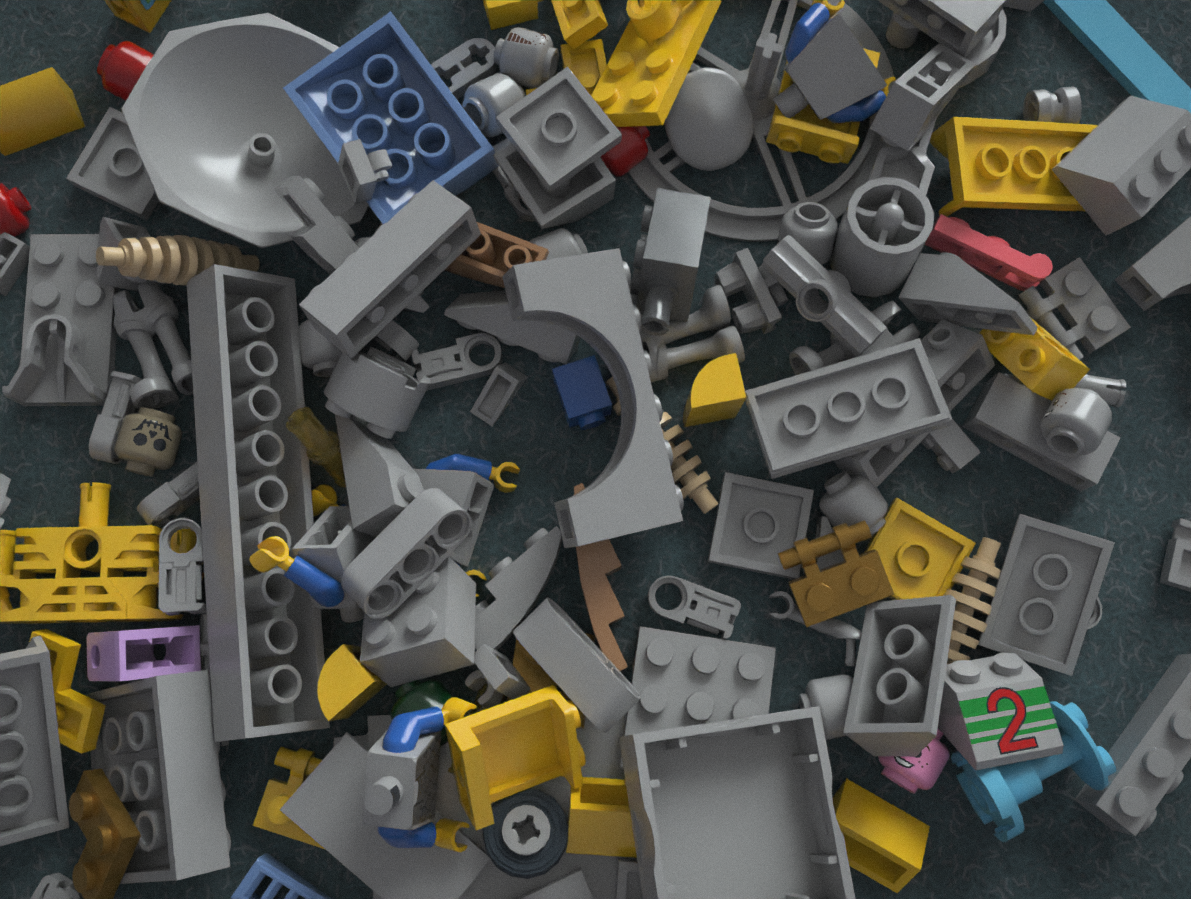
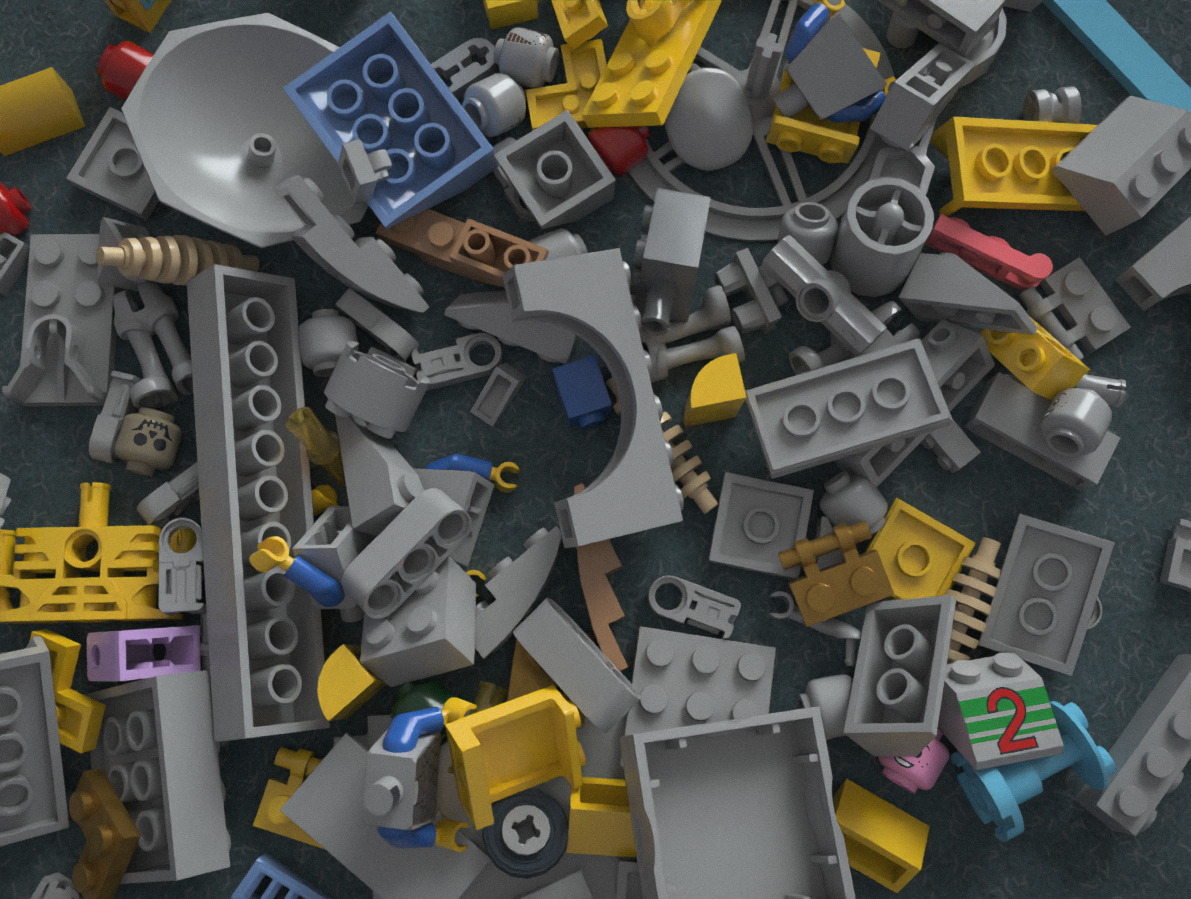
(391, 268): light grey brick -> none
(498, 674): light grey tile -> none
(558, 129): light grey plate -> none

